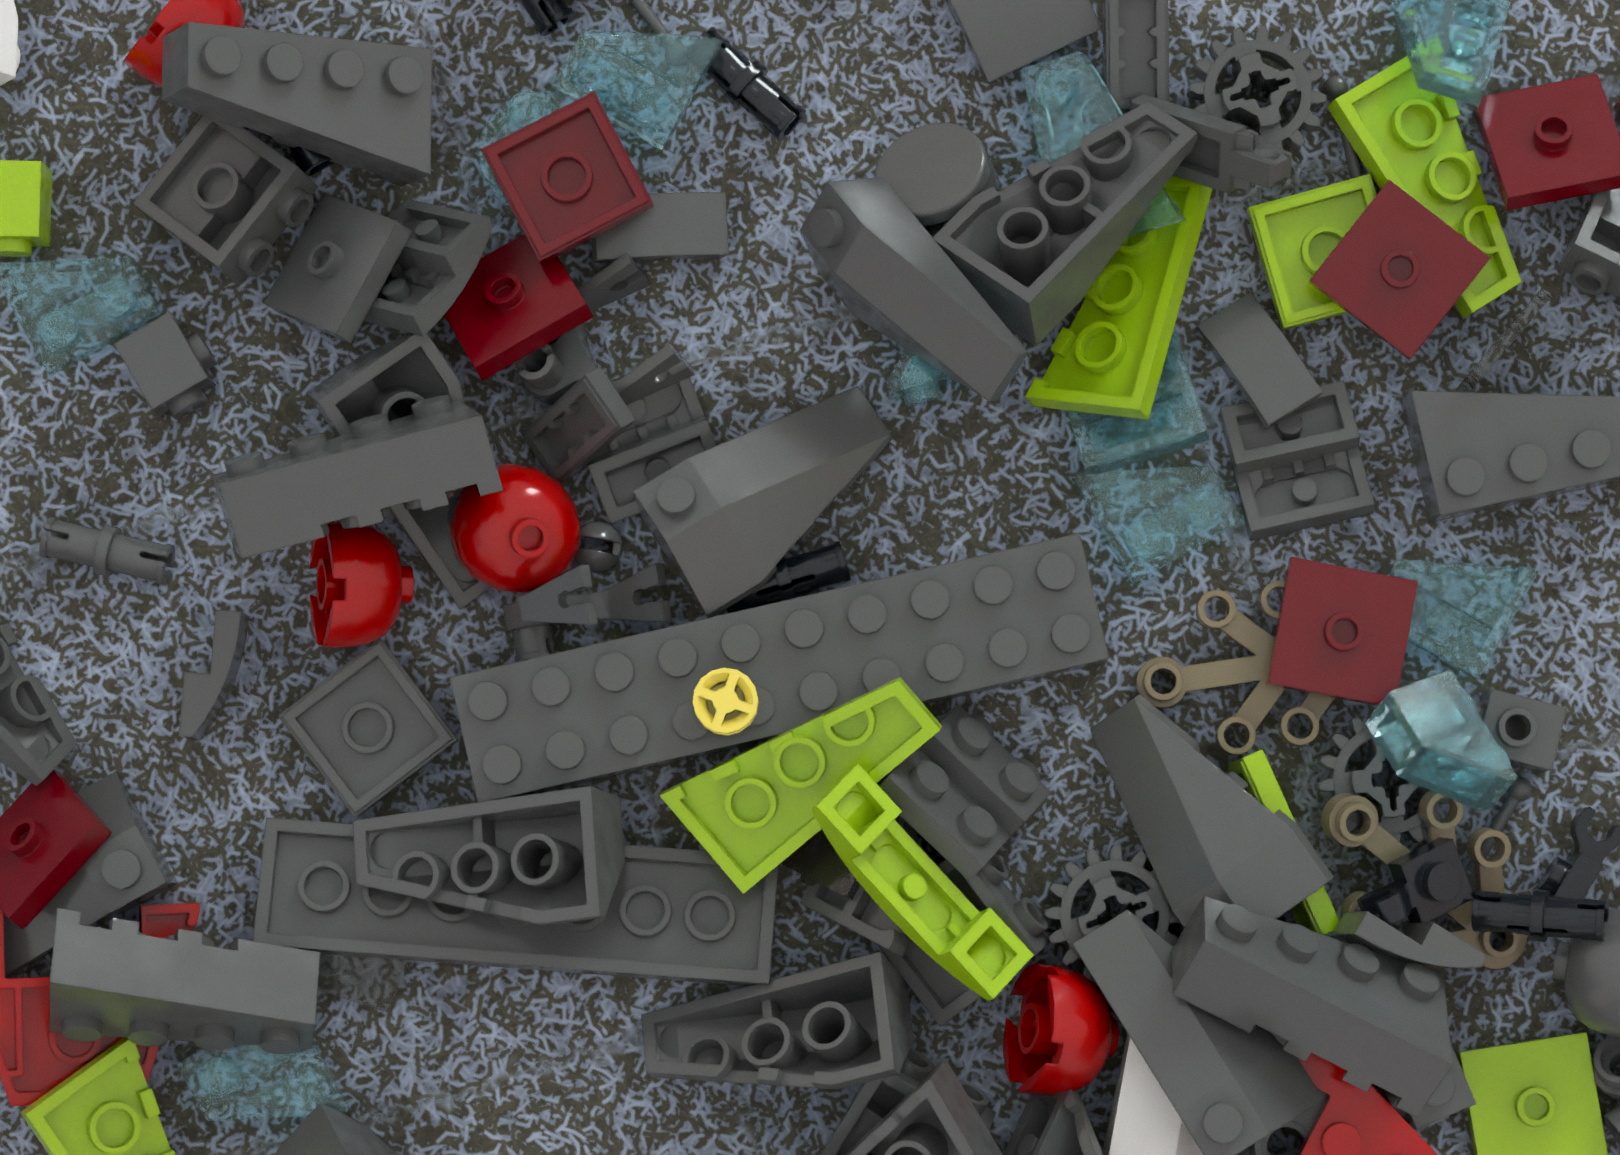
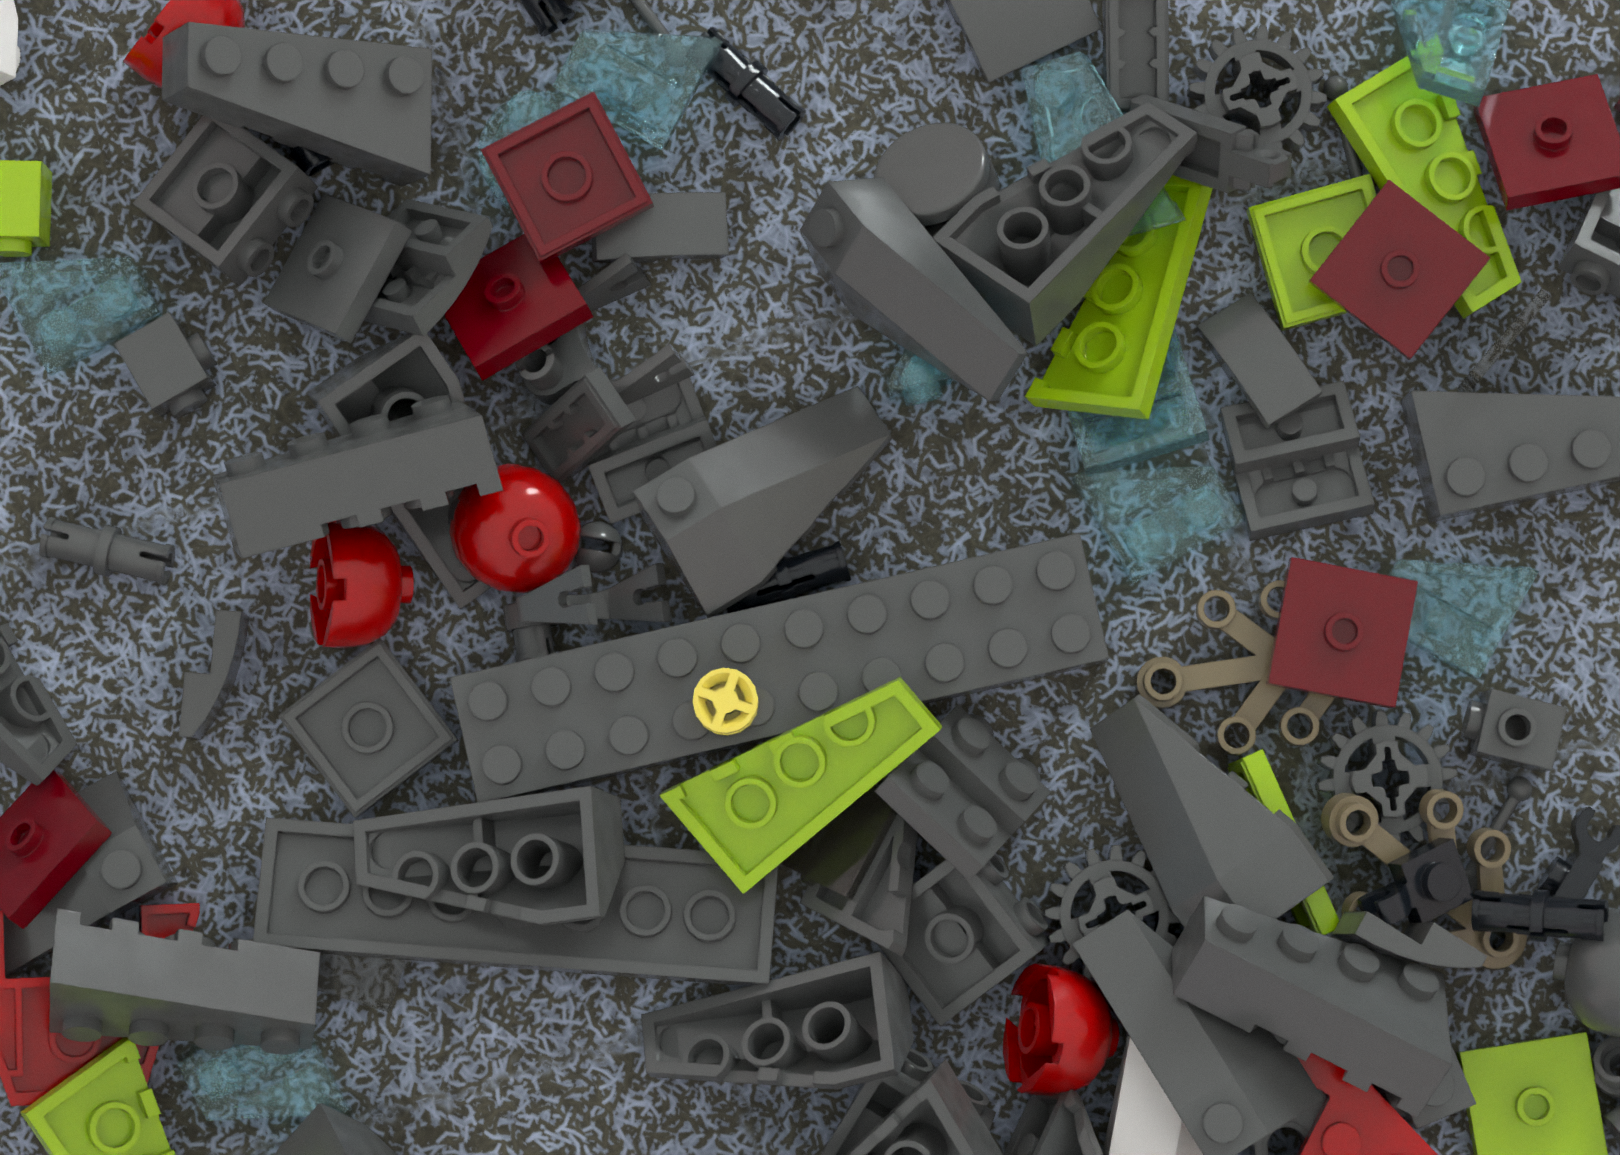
(914, 890): lime slope -> none
(1441, 741): clear light blue slope -> none

